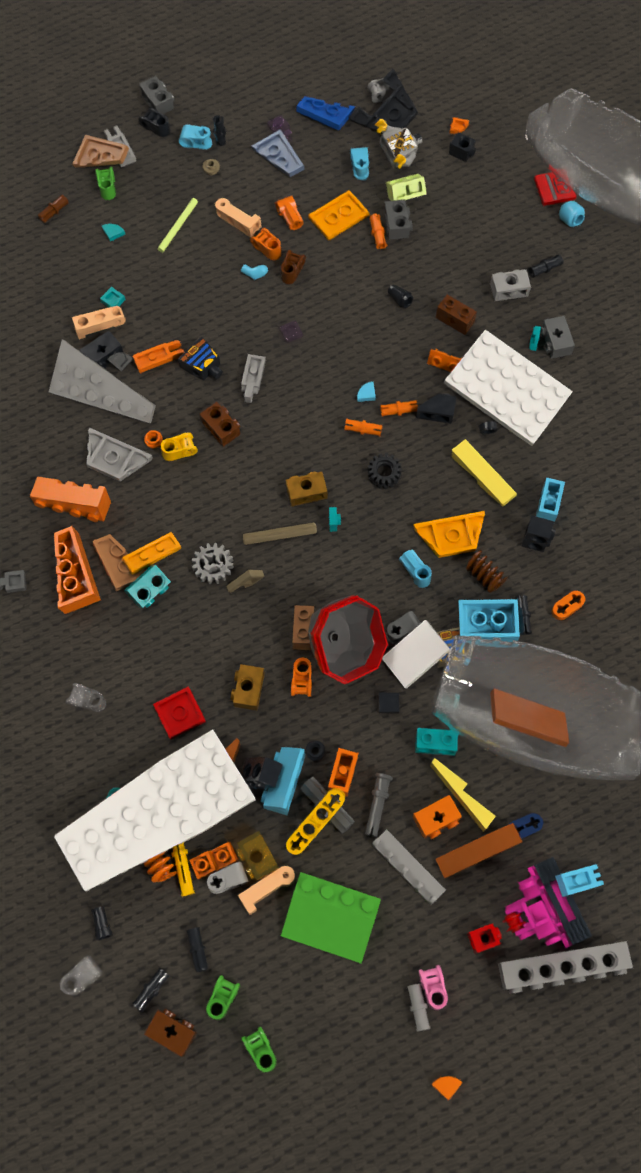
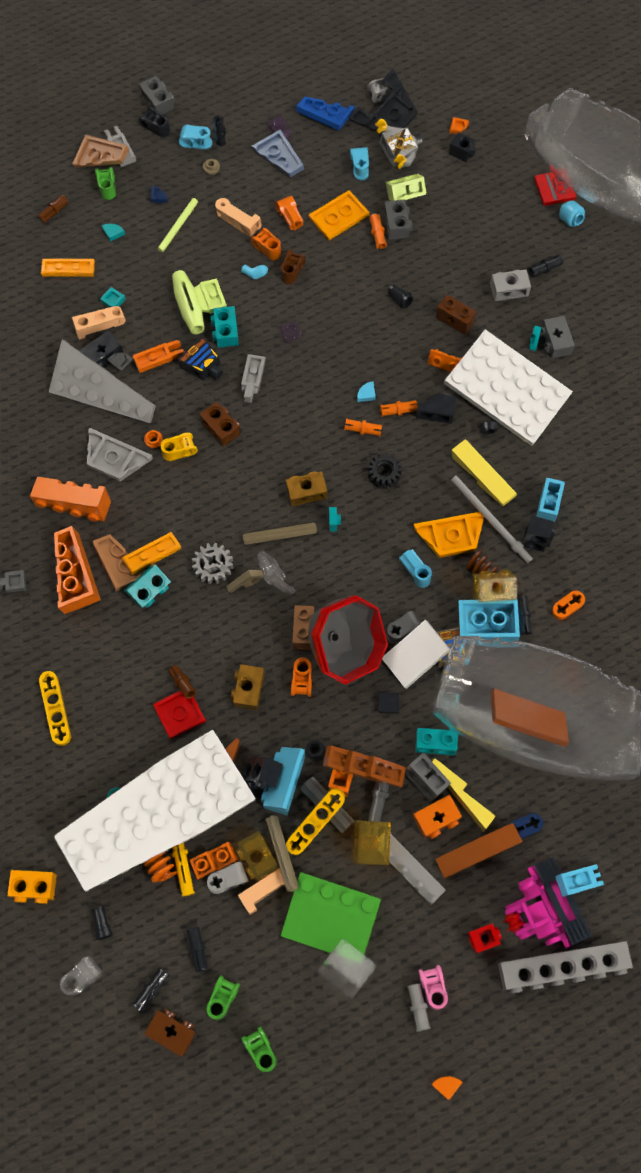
(32, 880): none -> light orange brick
(58, 707): none -> yellow beam
(68, 267): none -> light orange tile
(83, 696): clear piece -> none
(158, 195): none -> dark blue tile
(182, 682): none -> reddish brown axle
(196, 300): none -> yellowish green plate
(225, 327): none -> teal brick
(273, 573): none -> clear wing
(282, 853): none -> dark tan axle
(346, 969): none -> clear slope
(364, 766): none -> dark orange slope
(371, 842): none -> clear yellow slope
(427, 777): none -> dark grey brick
(505, 589): none -> clear yellow brick
(517, 547): none -> light grey bar

